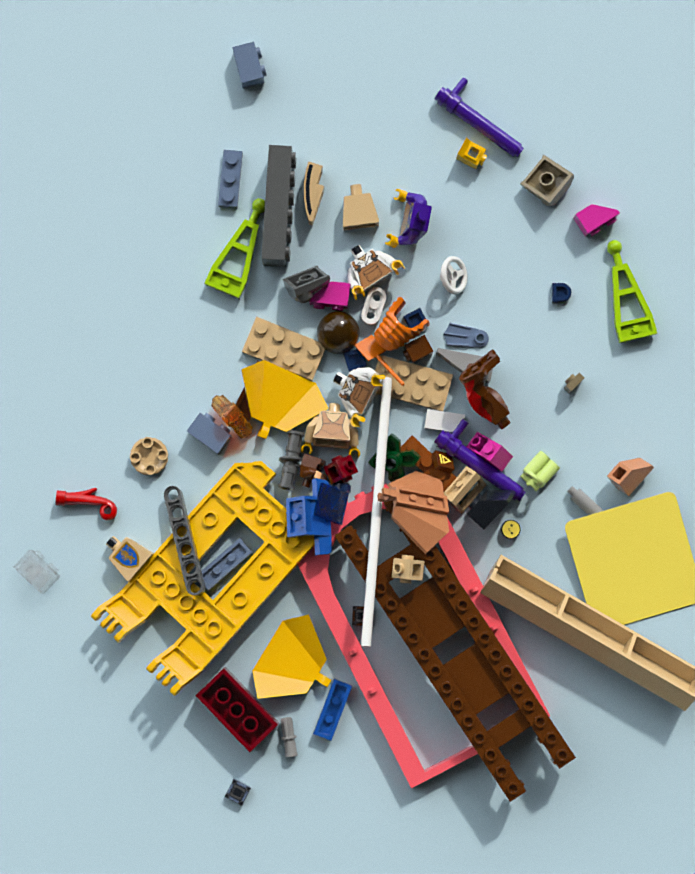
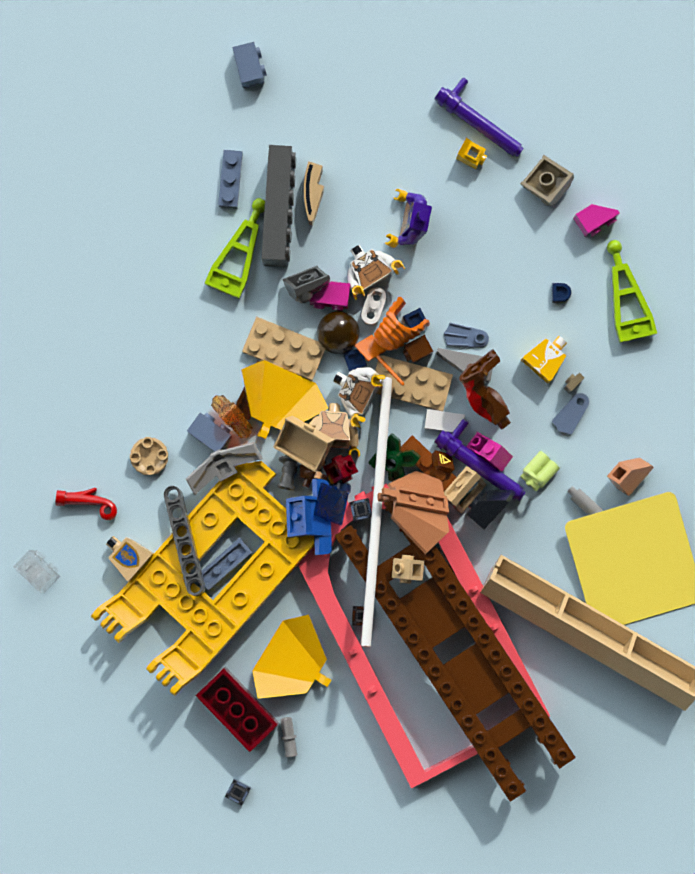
(222, 464): none -> light grey plate
(303, 443): none -> tan container
(332, 709): blue plate -> none
(359, 210): tan torso -> none
(360, 509): none -> tile
(449, 275): white piece -> none
(510, 529): light yellow tile -> none
(546, 358): none -> yellow torso
(571, 414): none -> sand blue piece

